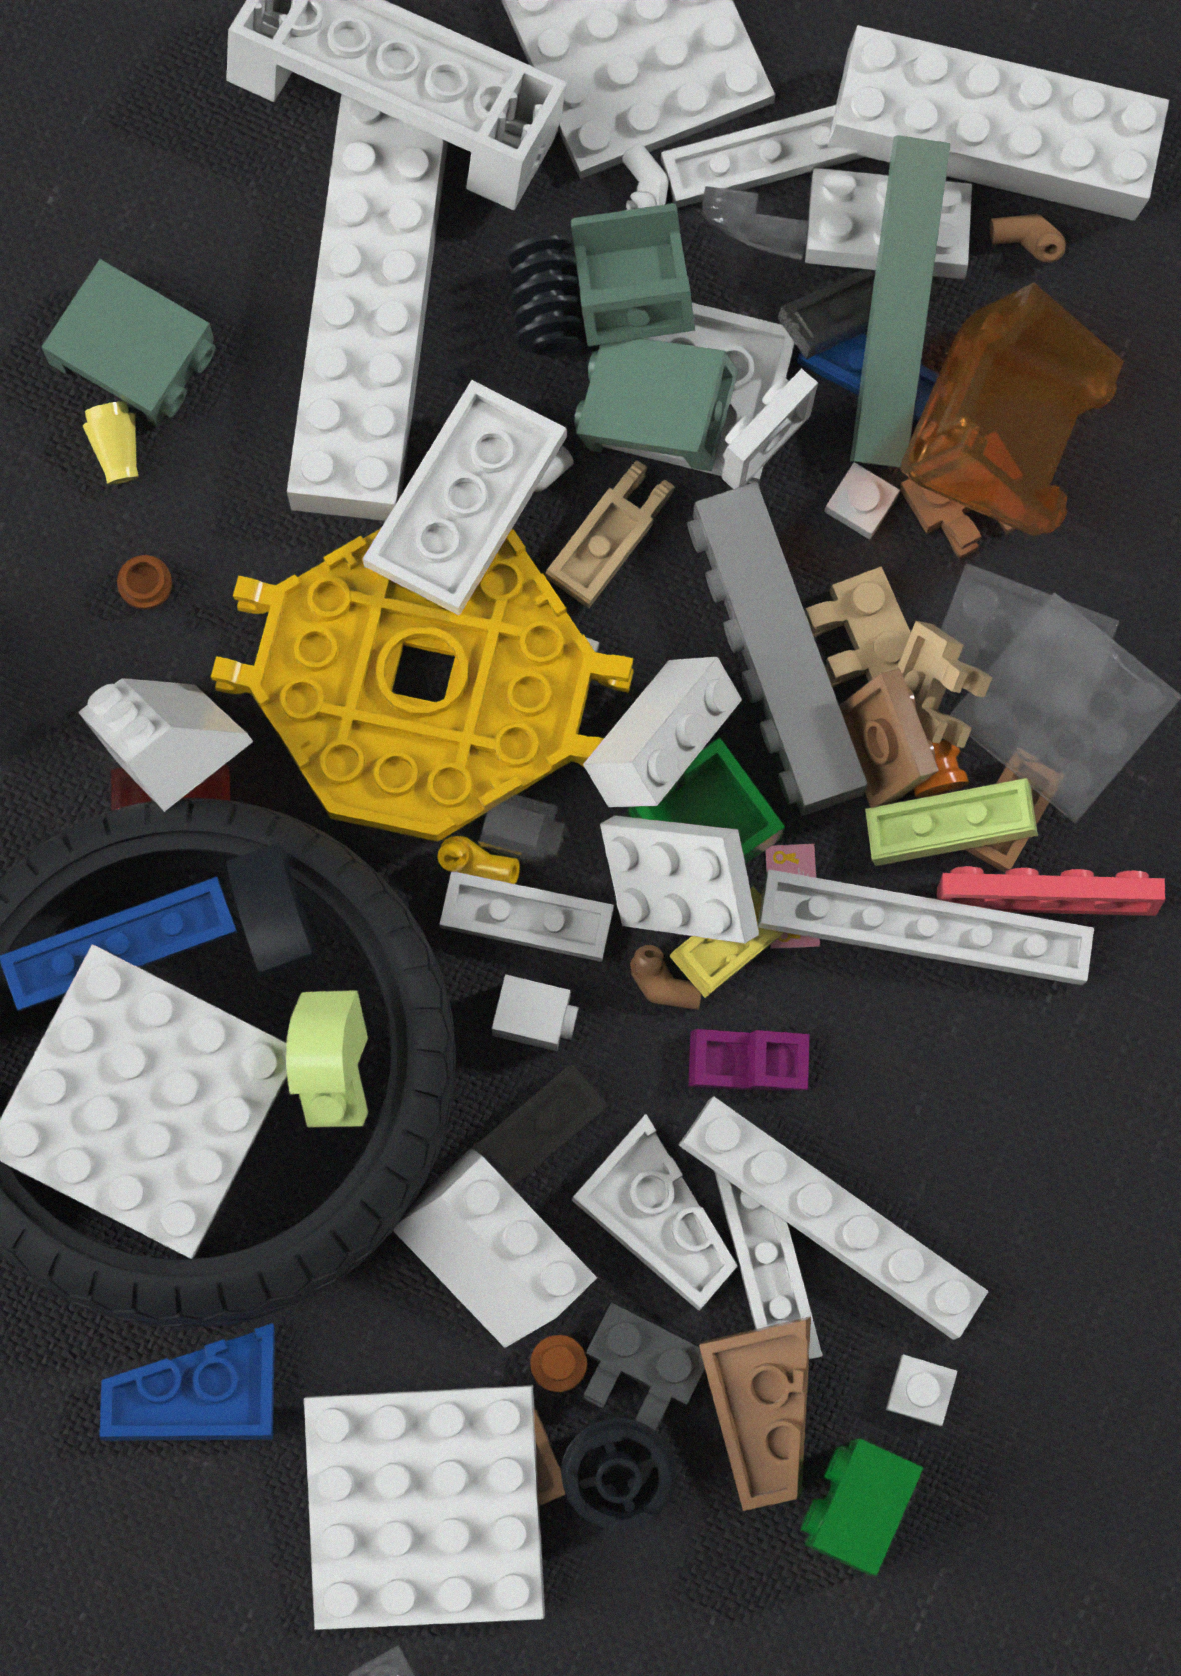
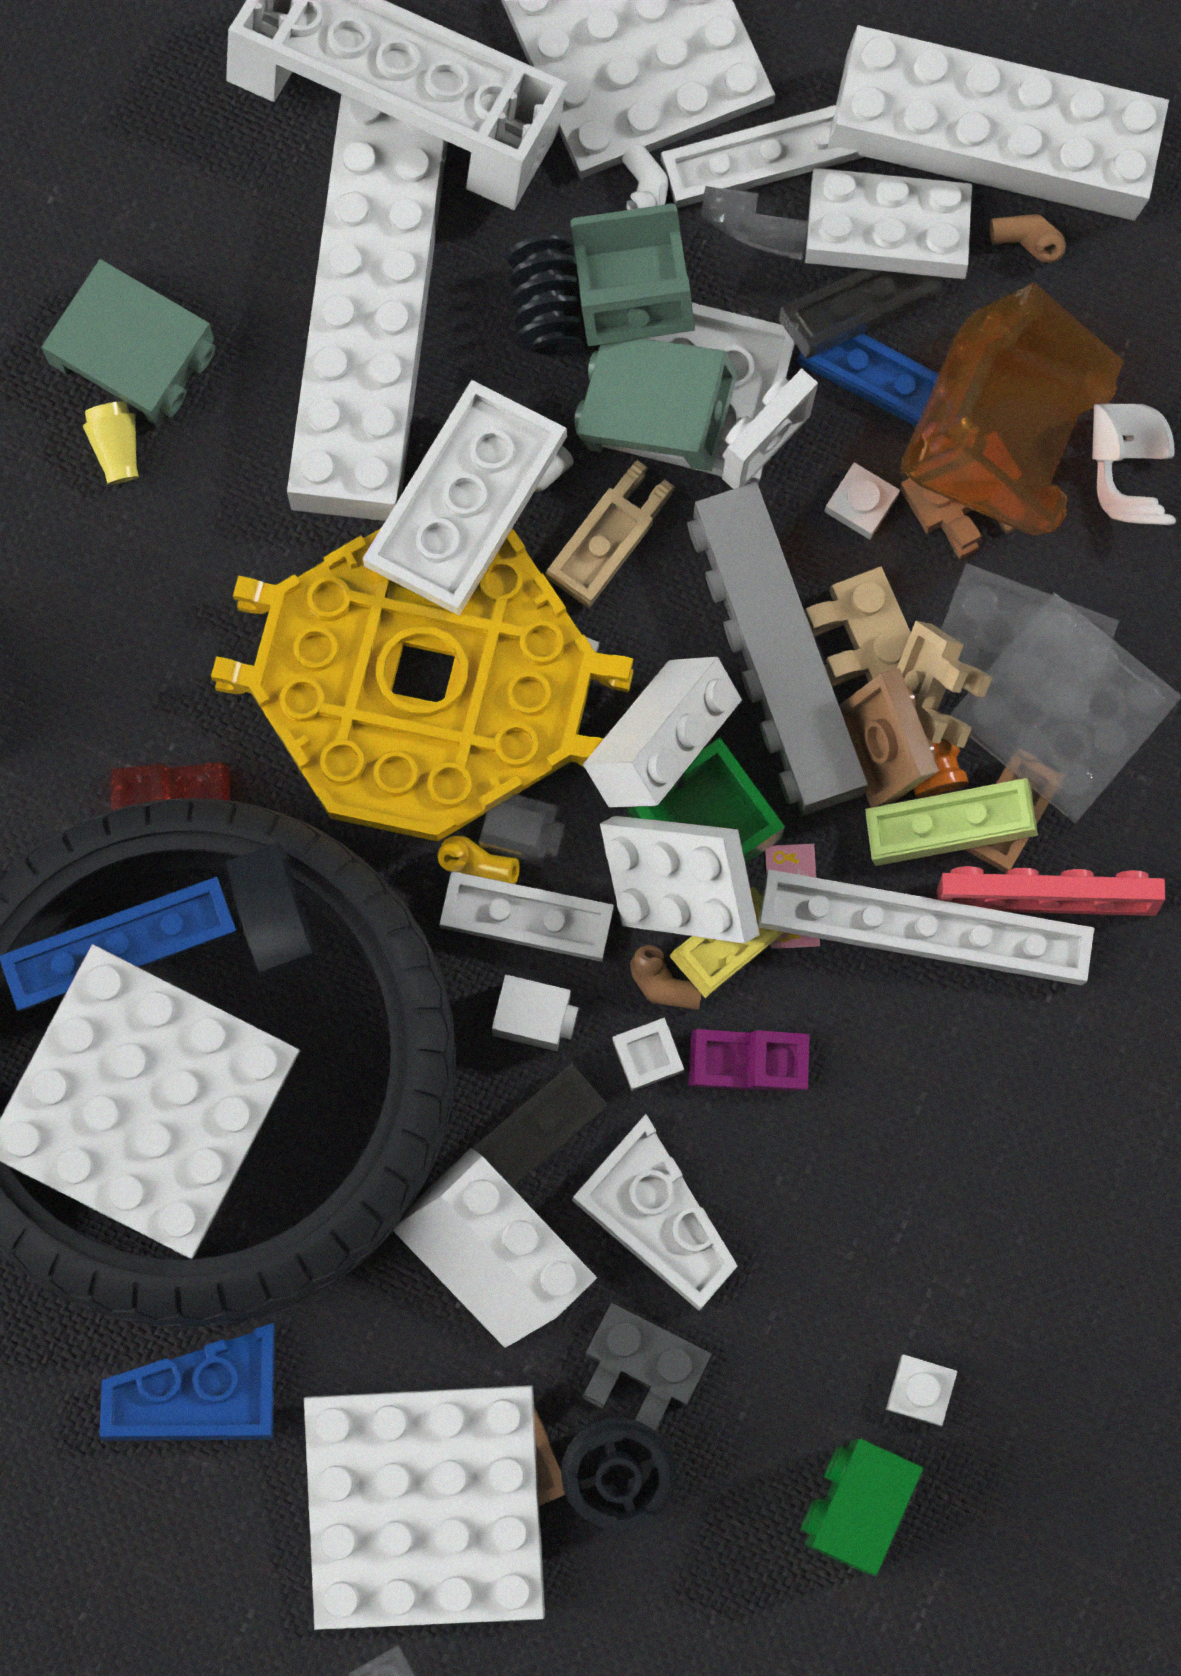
(144, 582): dark orange plate -> none
(163, 734): white slope -> none
(323, 1058): yellowish green brick -> none
(558, 1363): dark orange plate -> none
(648, 1054): none -> white plate
(761, 1407): medium nougat wing -> none
(766, 1261): white plate -> none
(833, 1218): white plate -> none
(900, 300): sand green tile -> none
(1146, 437): none -> white helmet

